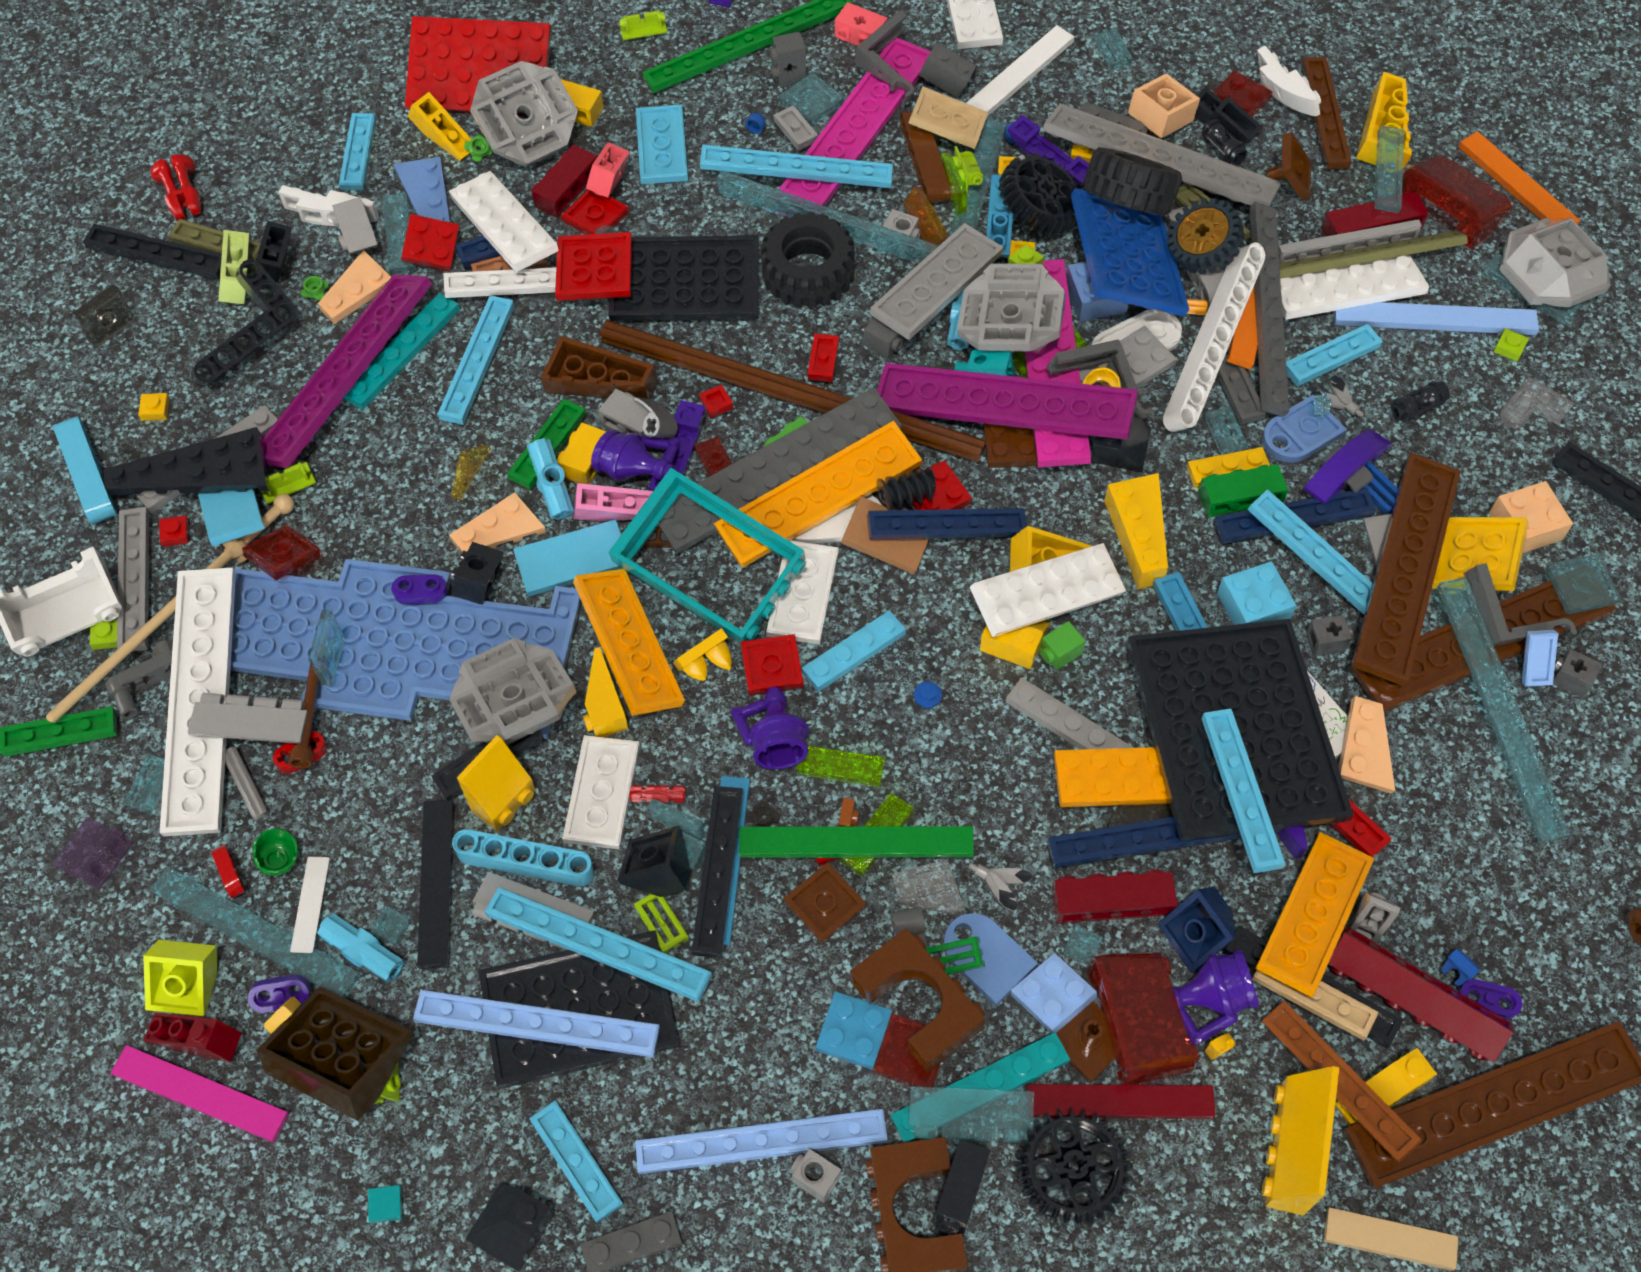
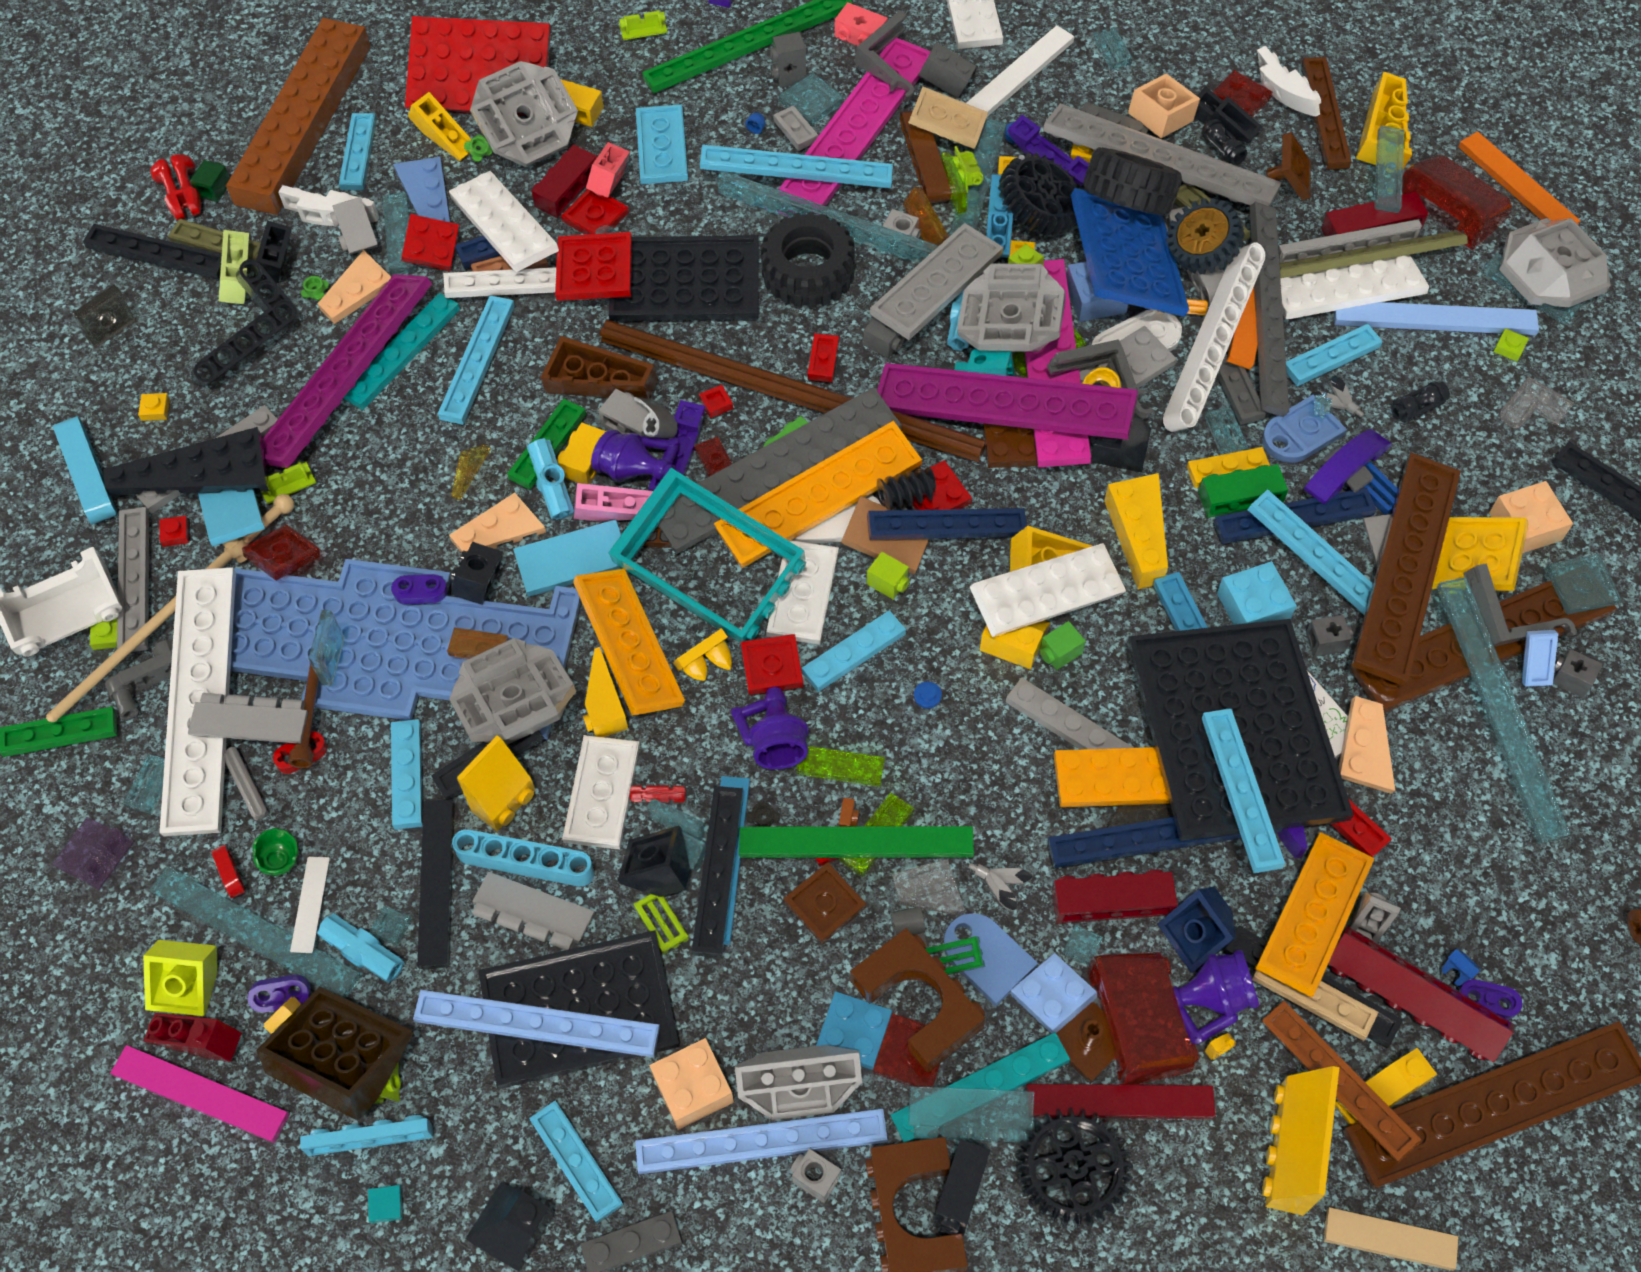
(210, 180): none -> dark green brick
(299, 115): none -> dark orange brick
(357, 1137): none -> medium azure plate
(406, 774): none -> medium azure plate
(469, 643): none -> clear orange tile
(599, 944): medium azure tile -> none
(691, 1083): none -> light nougat brick
(799, 1080): none -> light grey wedge
(888, 575): none -> lime brick

